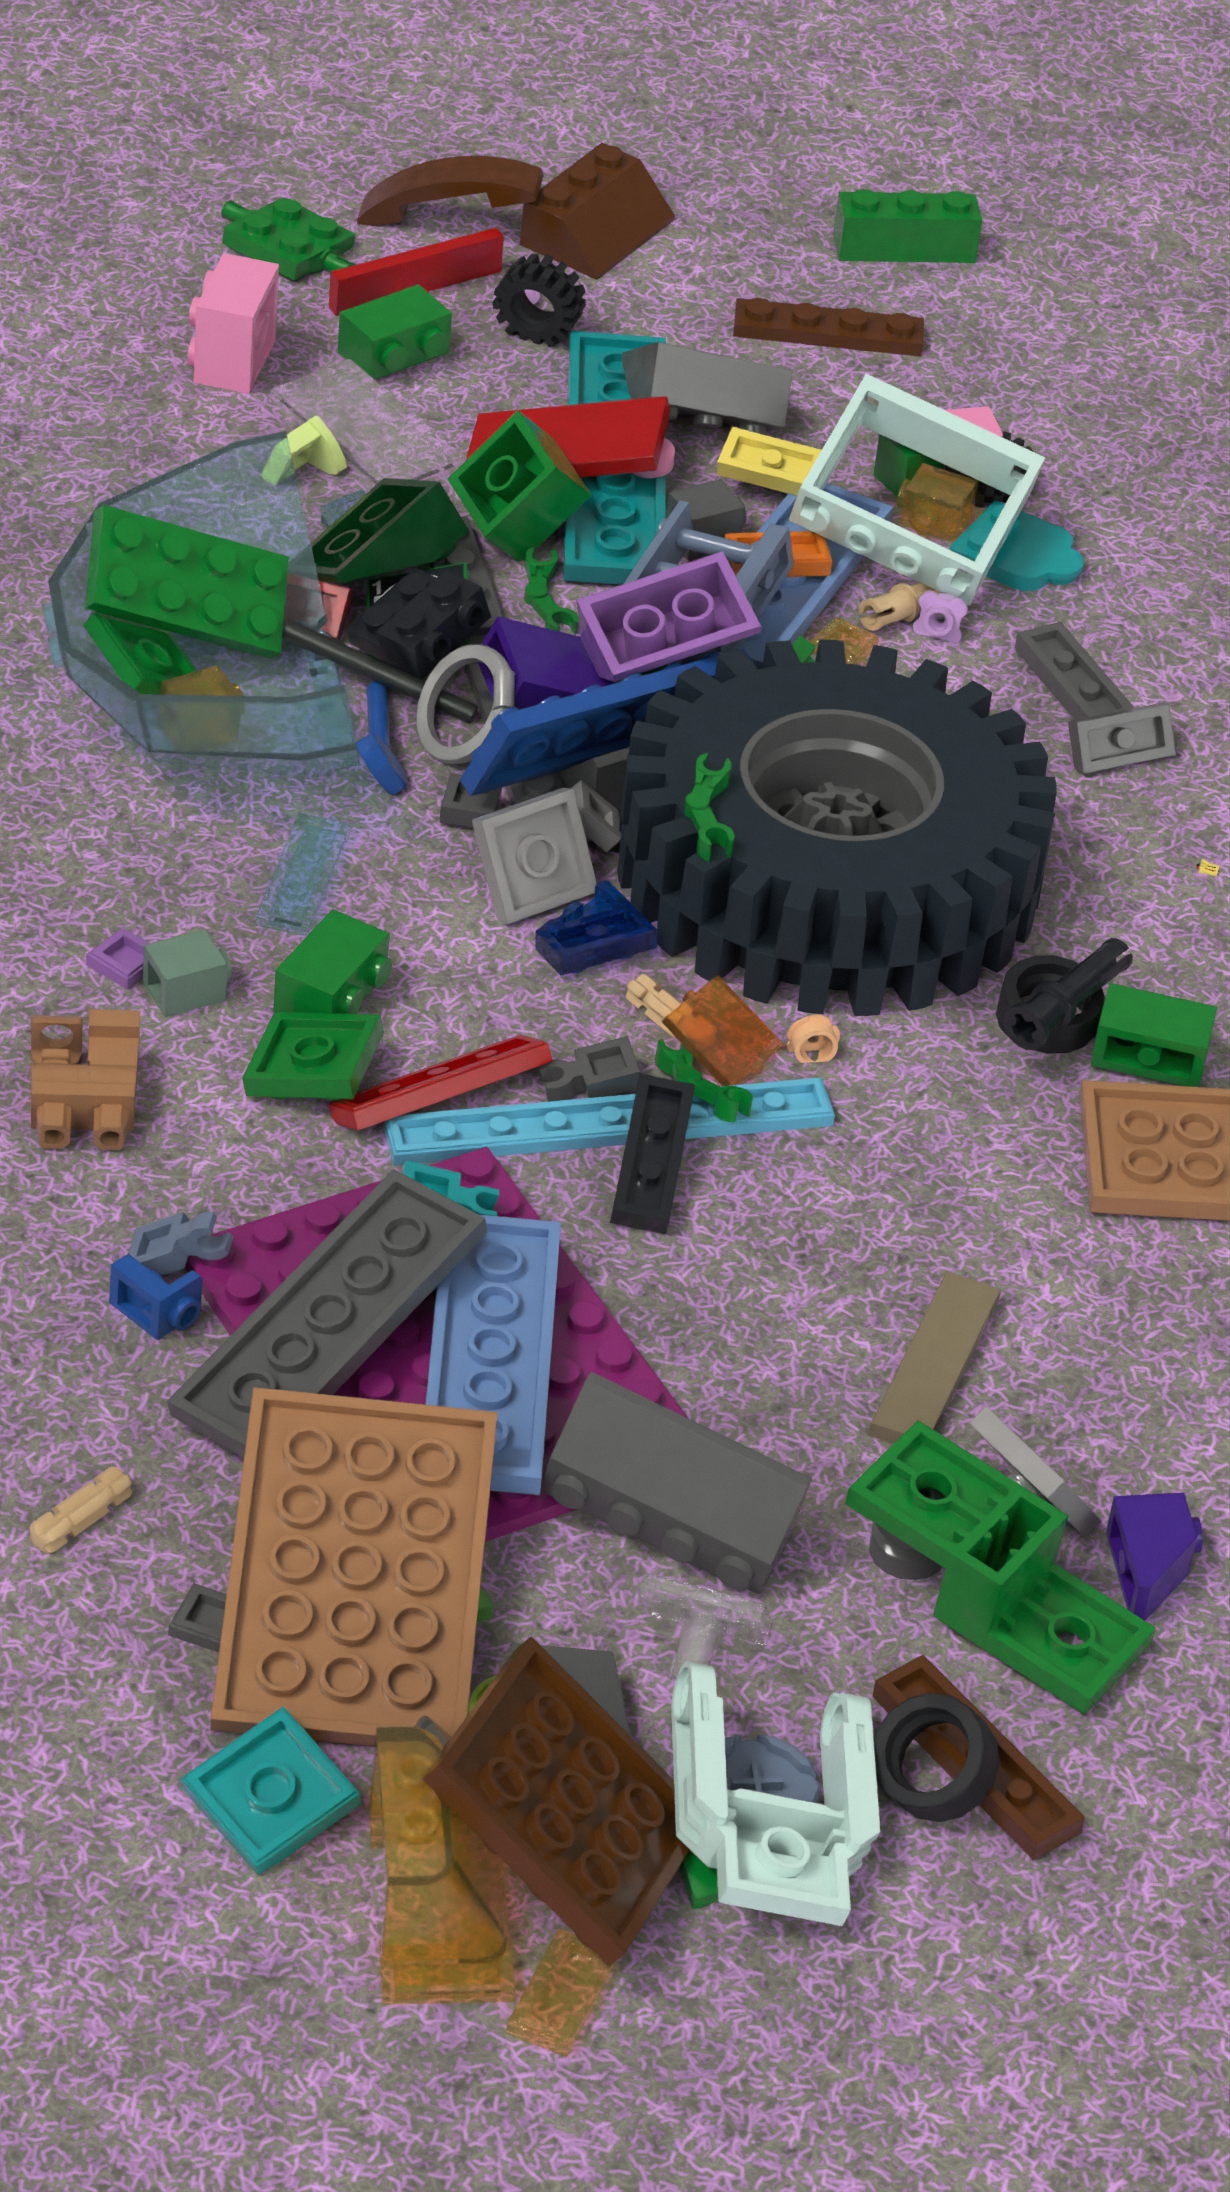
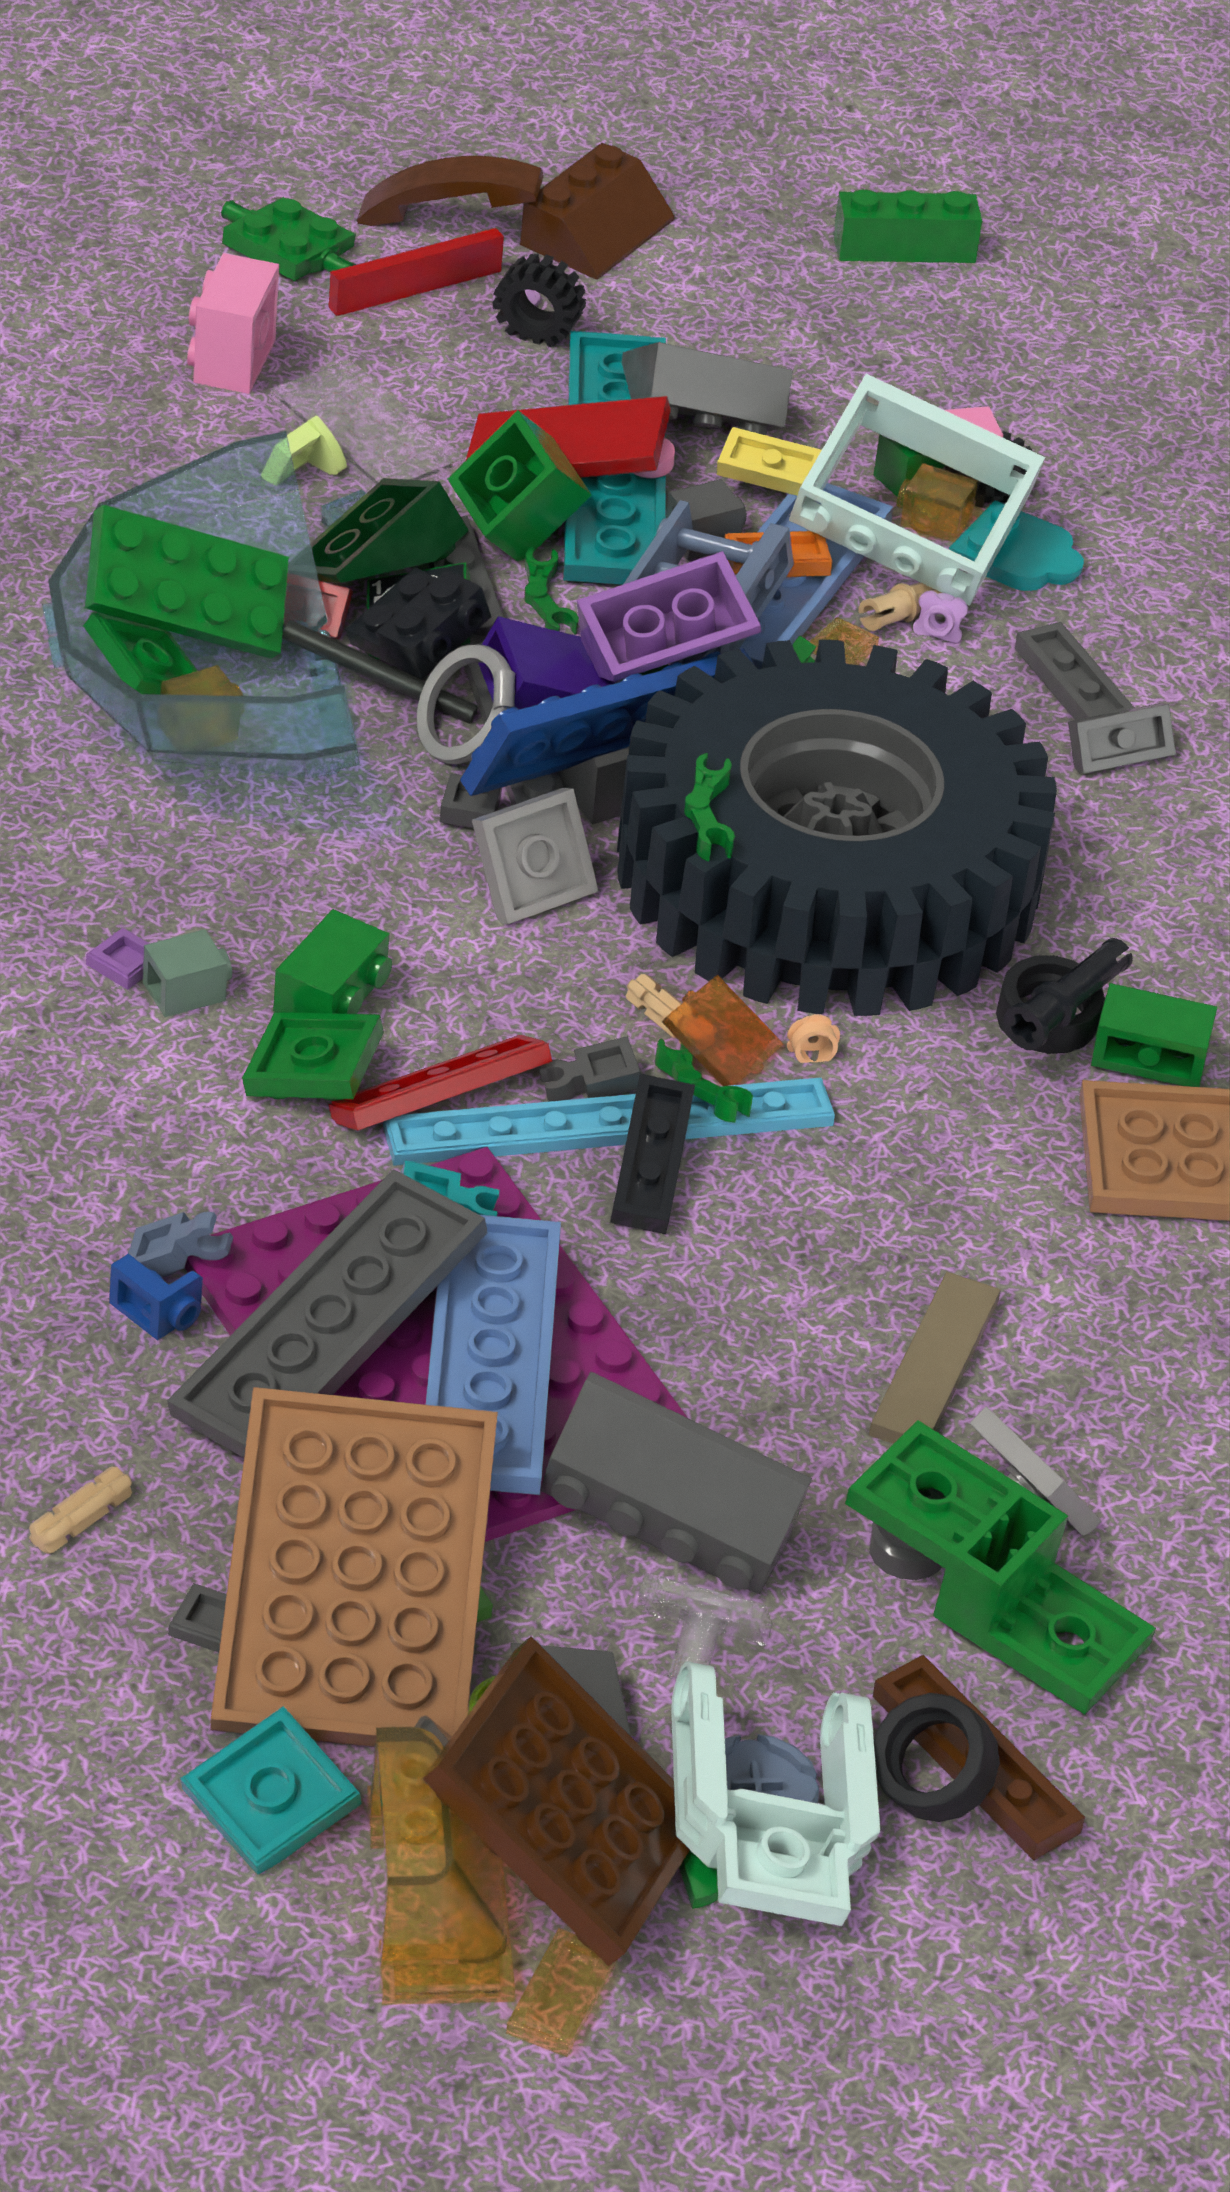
(85, 1095): medium nougat hips -> none
(303, 874): clear light blue tile -> none
(376, 746): blue piece -> none
(395, 331): green brick -> none
(595, 933): clear blue wing -> none
(598, 817): light grey plate -> none
(828, 326): reddish brown plate -> none
(1152, 1547): dark purple slope -> none
(1207, 868): light yellow piece -> none

